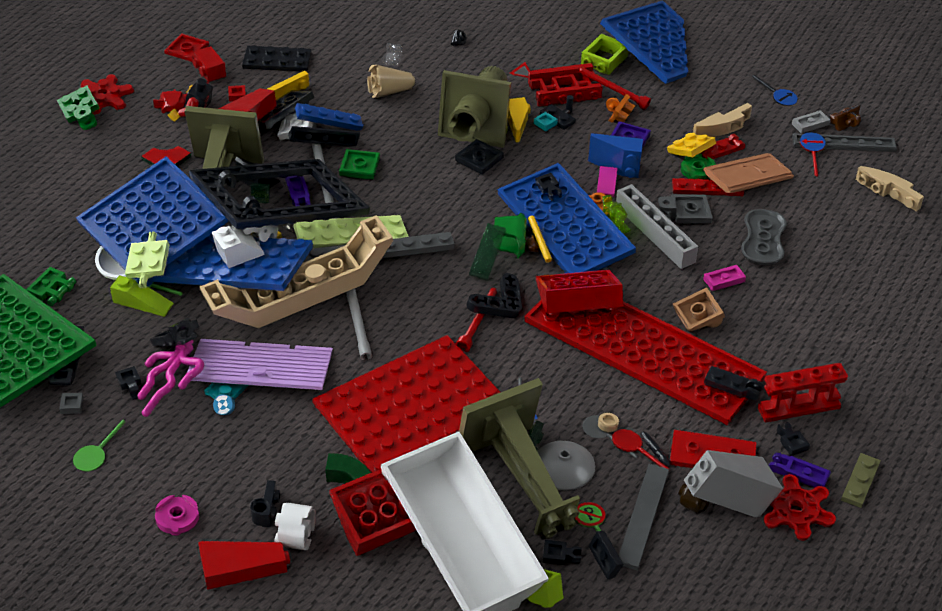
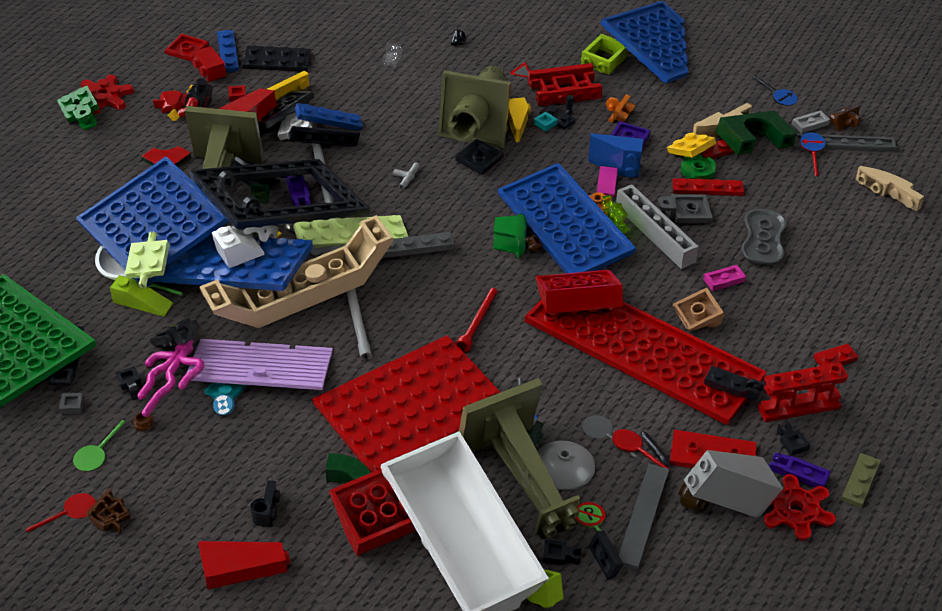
(46, 284): green plate -> none
(74, 507): none -> red piece
(108, 512): none -> reddish brown piece
(142, 423): none -> reddish brown plate
(179, 524): dark pink plate -> none
(228, 50): none -> blue plate
(295, 525): white brick -> none
(359, 164): green plate -> none
(388, 81): tan cone -> none
(407, 175): none -> light grey piece
(481, 303): black beam -> none
(487, 251): clear green plate -> none
(540, 240): yellow bar -> none
(548, 184): black plate -> none
(608, 422): tan tile -> none
(642, 101): red piece -> none
(736, 131): none -> dark green arch
(748, 173): nougat piece -> none
(841, 354): none -> red plate

